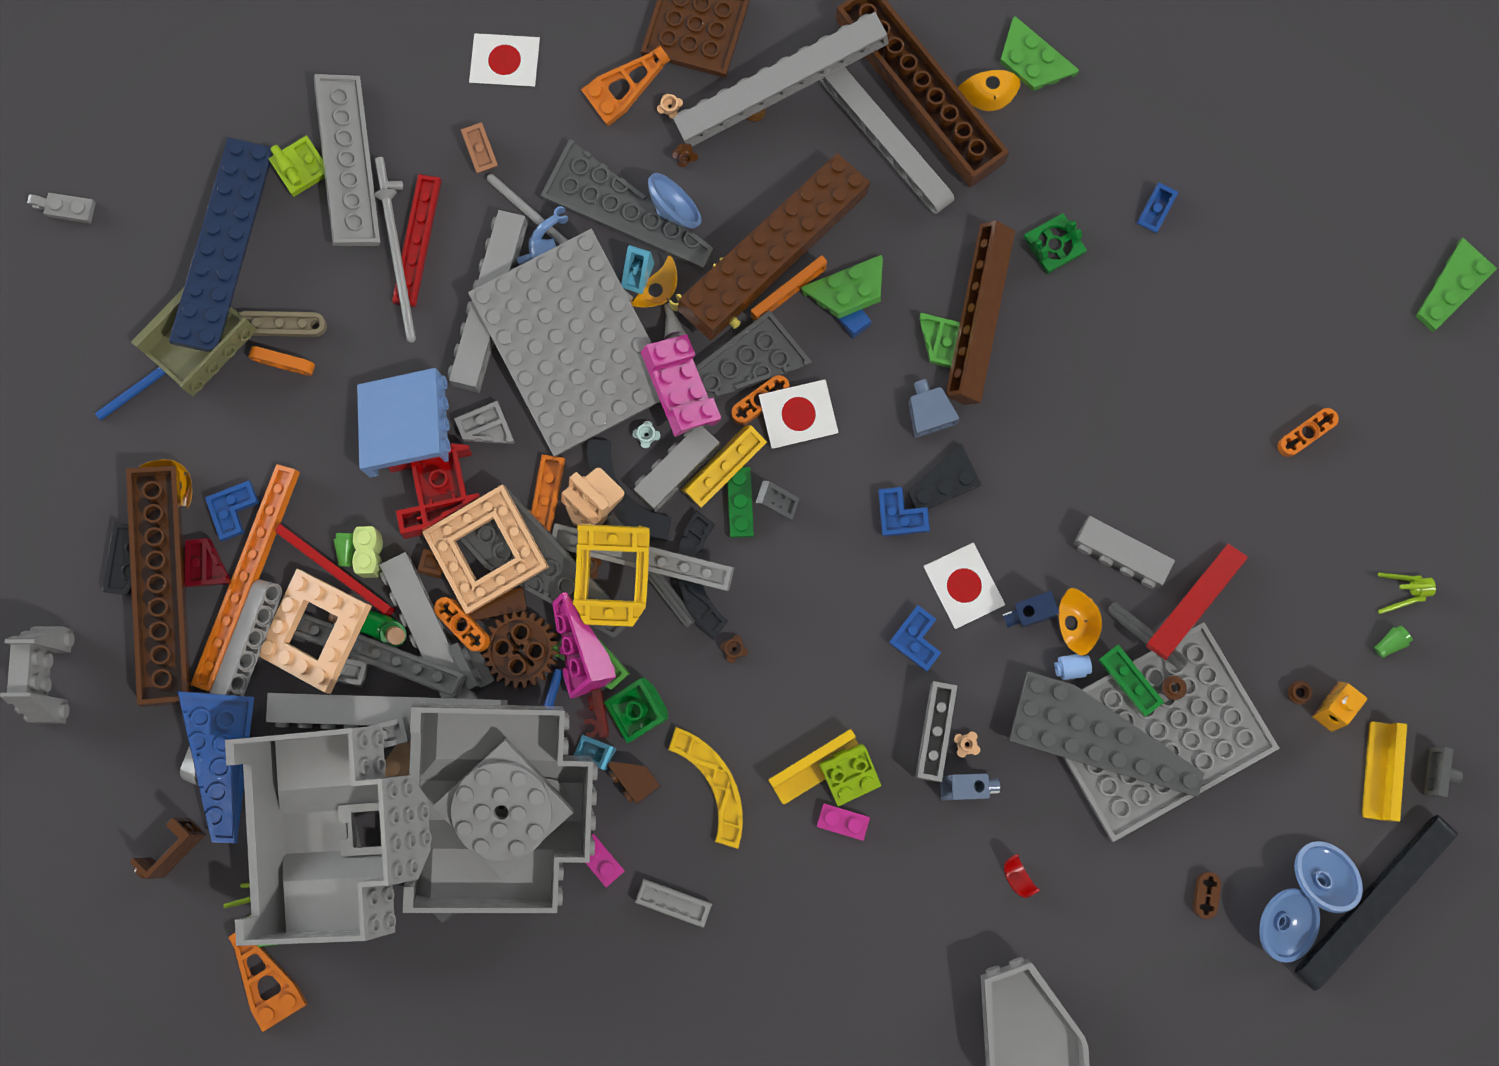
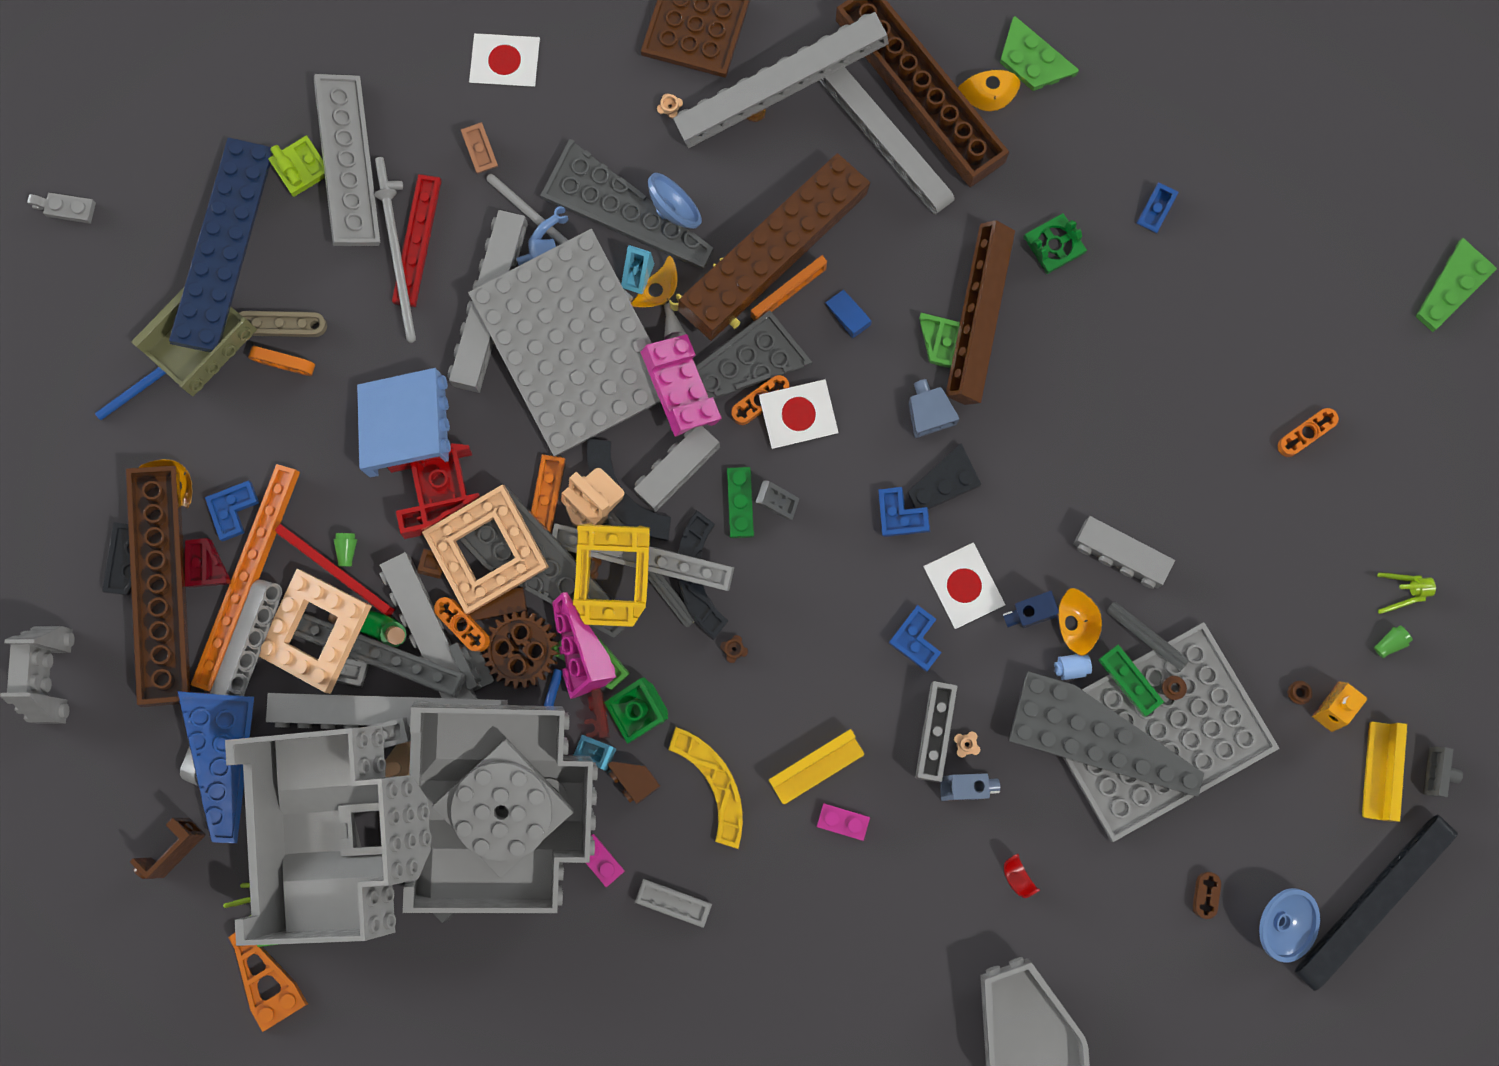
(368, 546): yellowish green brick -> none
(485, 425): light grey wing -> none
(603, 100): orange plate -> none
(646, 427): light aqua plate -> none
(684, 149): reddish brown plate -> none
(724, 465): yellow panel -> none
(848, 289): bright green wing -> none
(850, 774): lime plate -> none
(1196, 602): red tile -> none
(1328, 877): medium blue dish -> none

